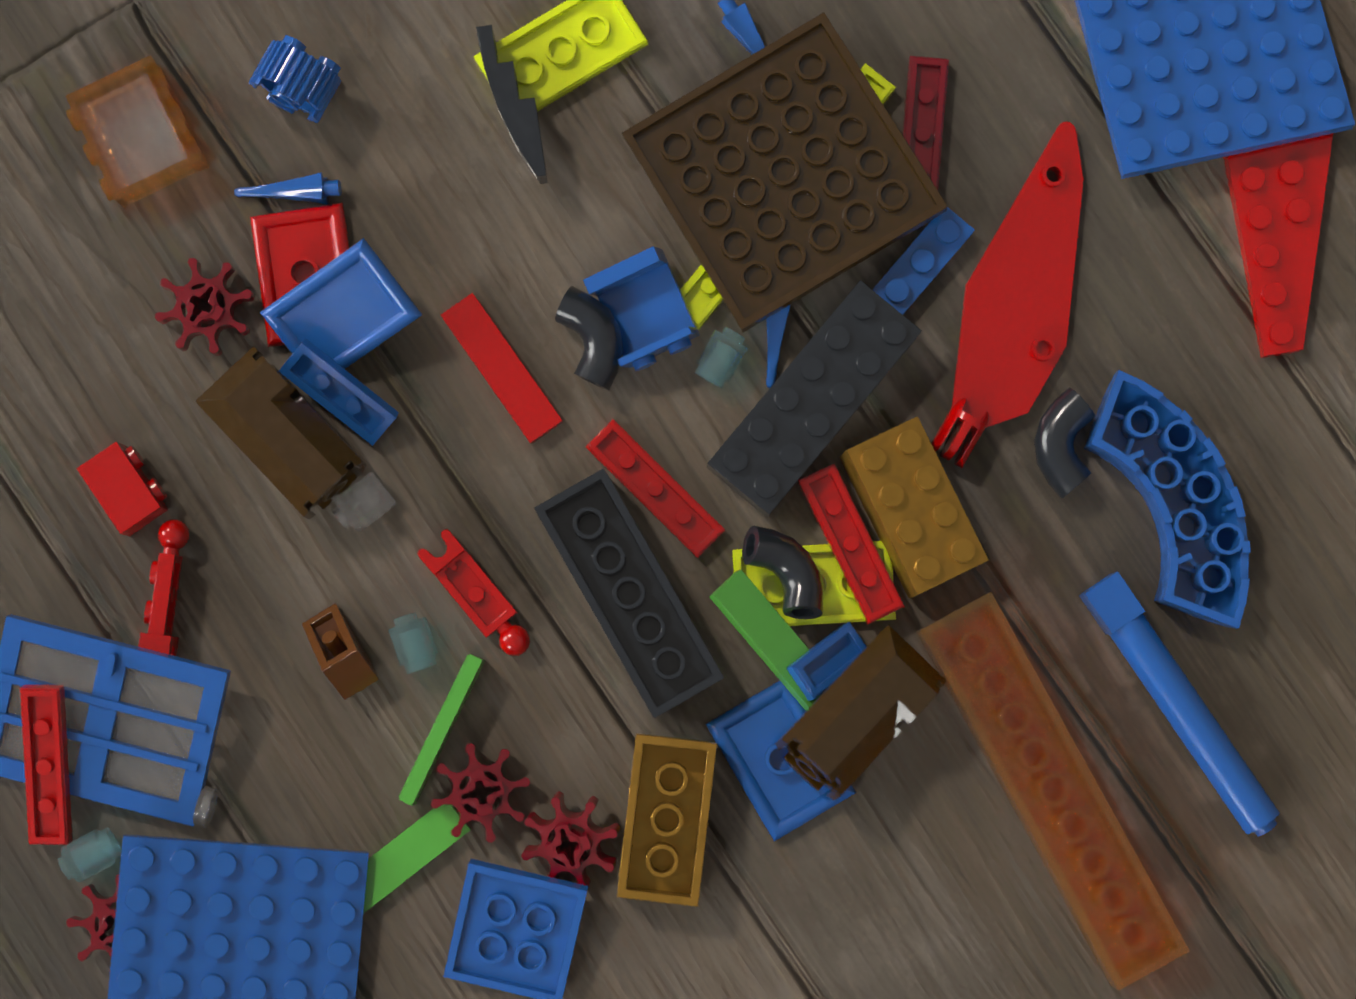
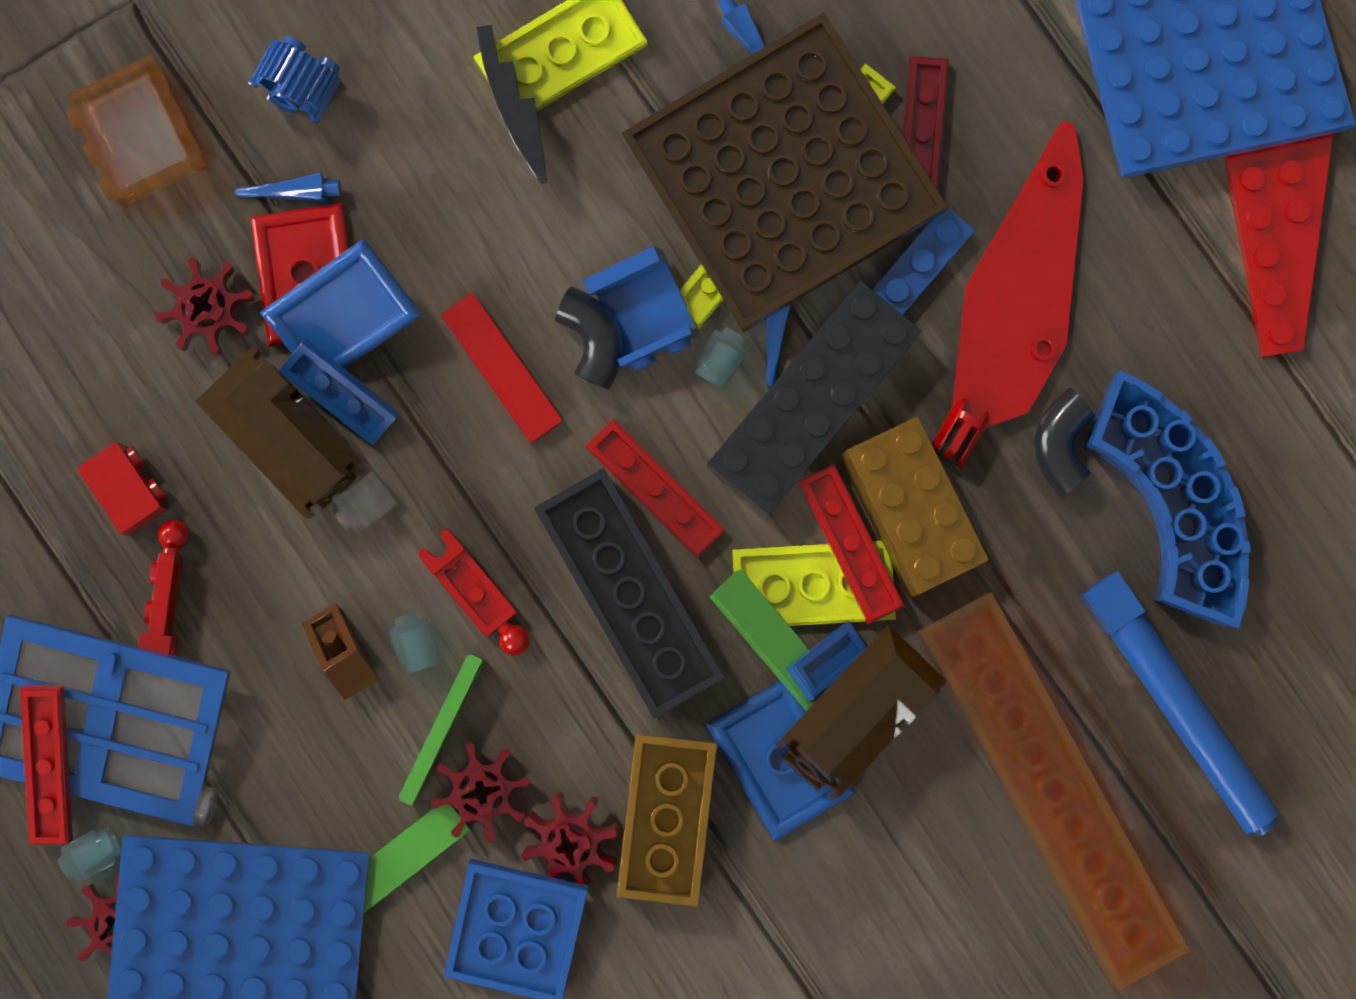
(792, 565): black cylinder -> none

